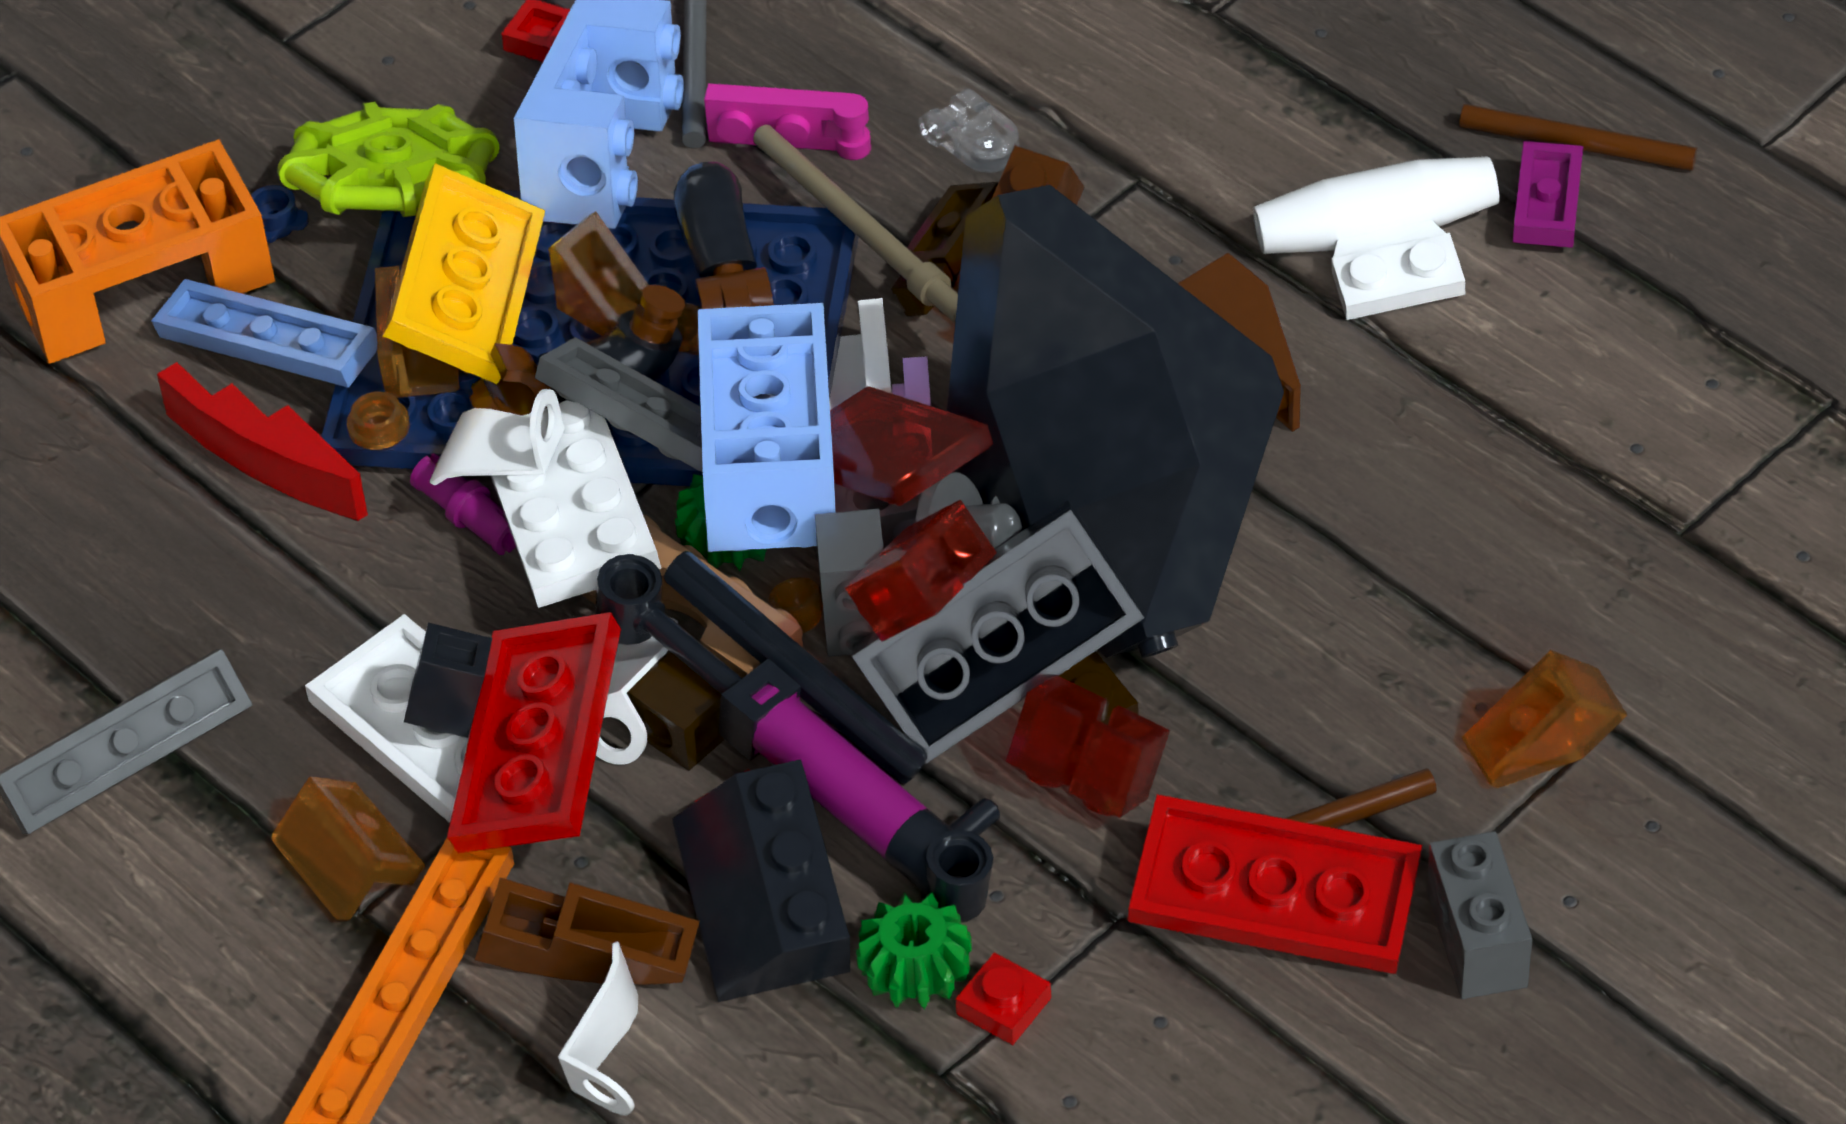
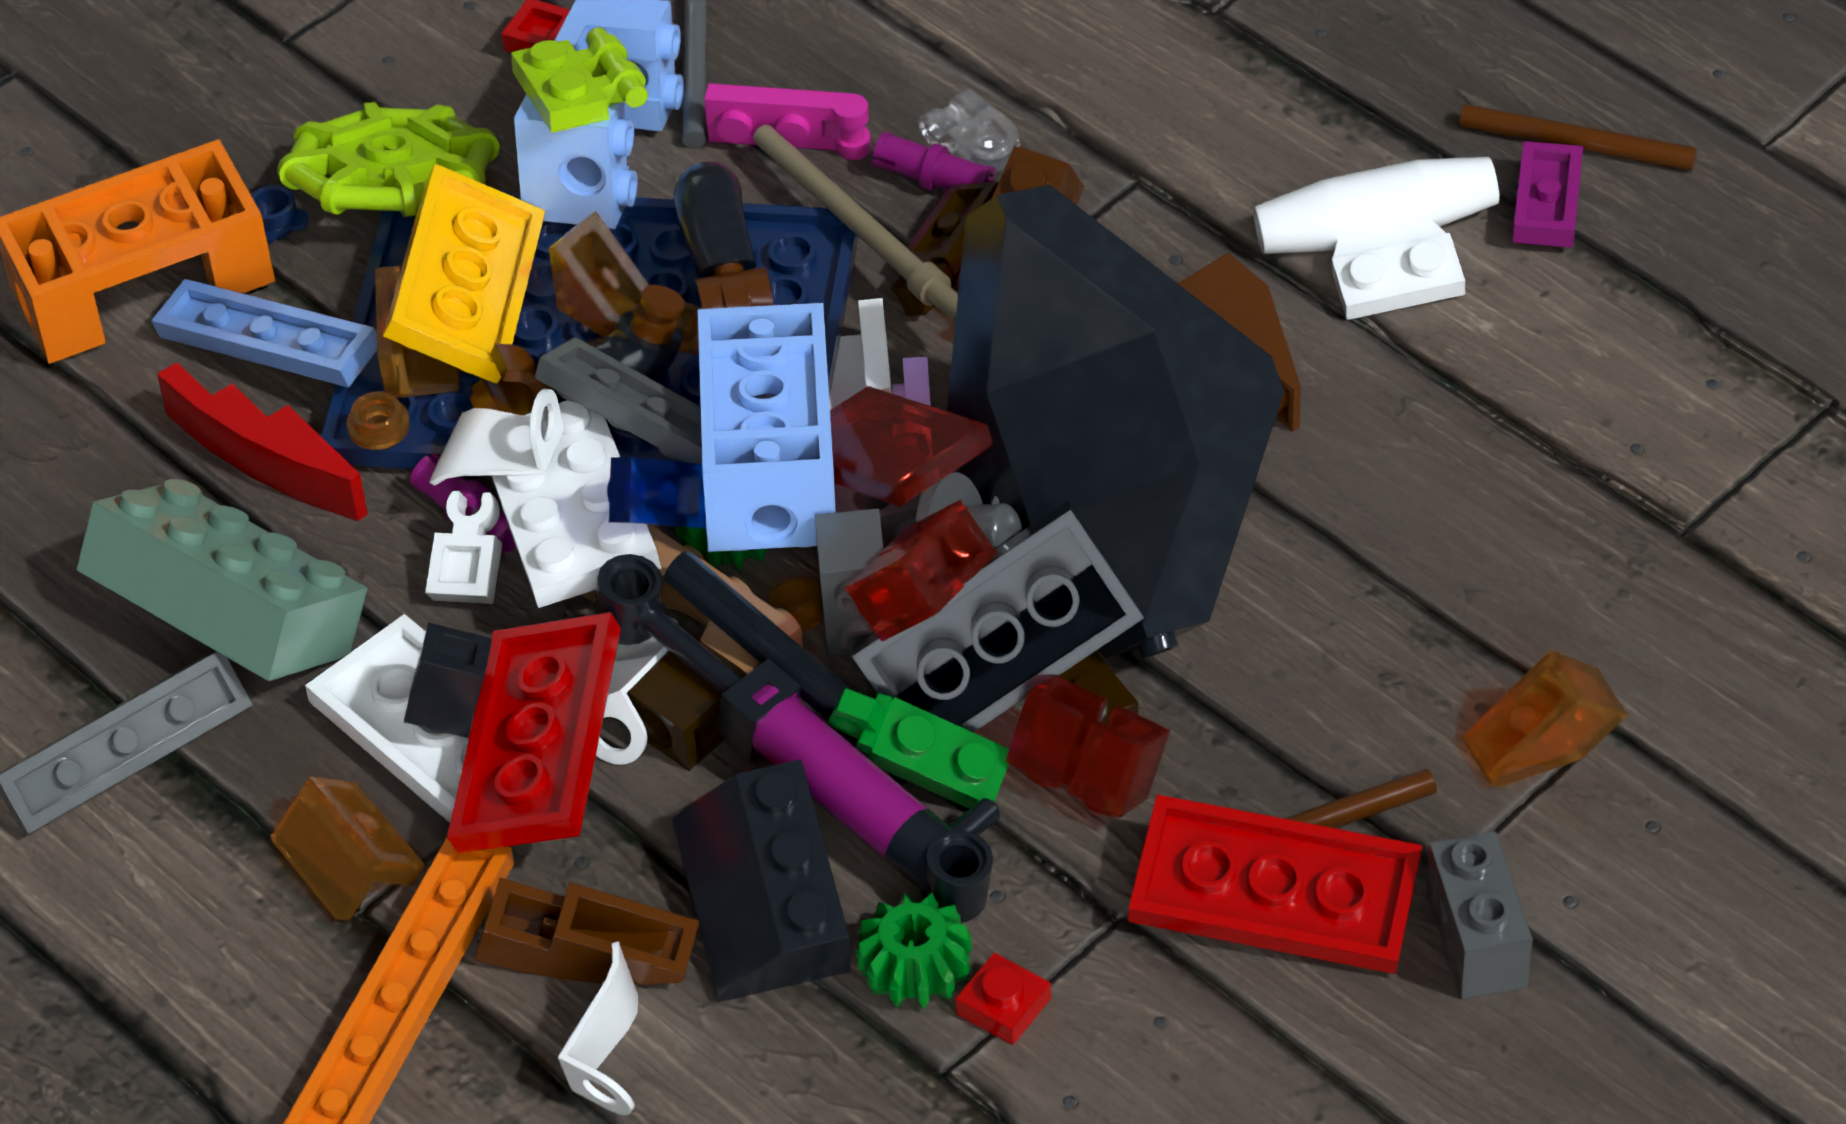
(222, 578): none -> sand green brick
(467, 560): none -> white plate
(579, 85): none -> lime plate
(656, 493): none -> clear blue plate
(922, 747): none -> green hinge
(929, 165): none -> magenta pin

